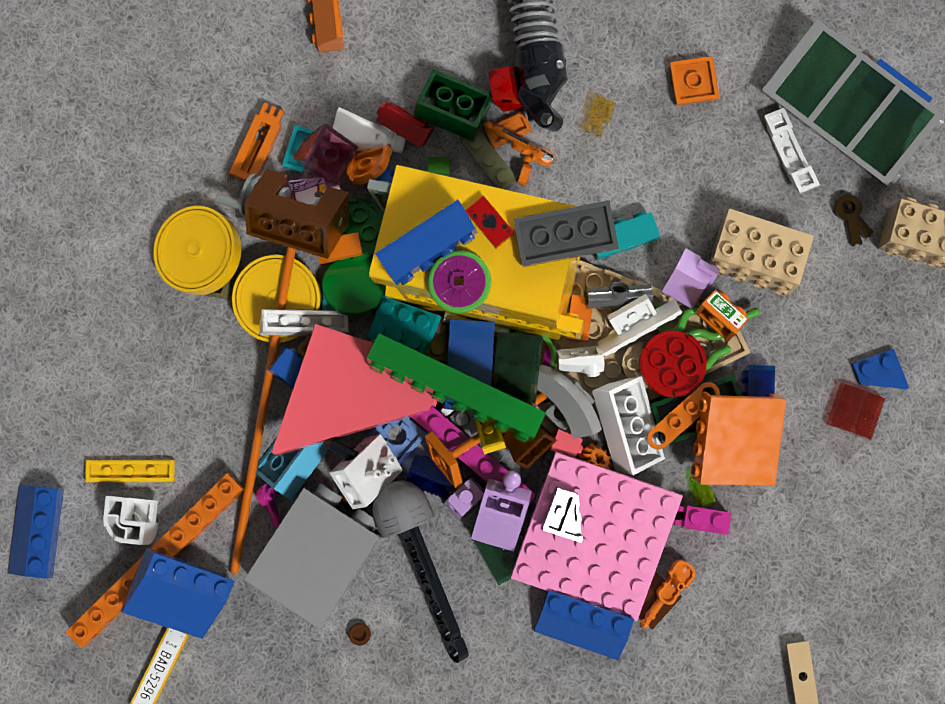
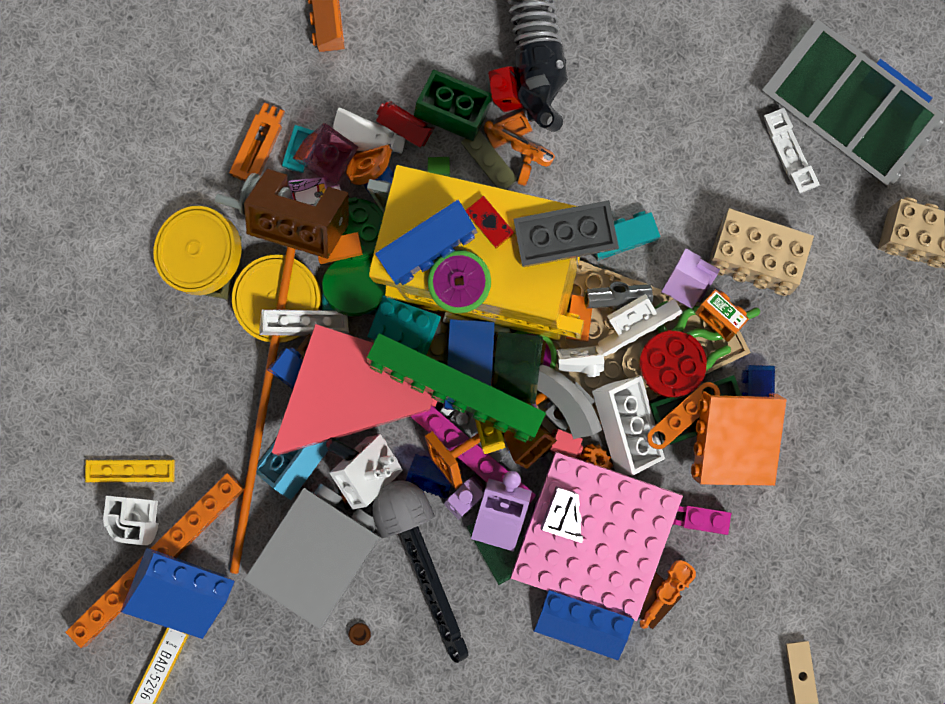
(36, 531): blue slope -> none
(266, 497): dark pink plate -> none
(413, 436): medium blue piece -> none
(600, 113): clear yellow plate -> none
(694, 81): orange plate -> none
(703, 494): clear neon green cone -> none
(849, 208): dark brown piece -> none
(856, 411): clear red slope -> none
(881, 371): blue wing -> none

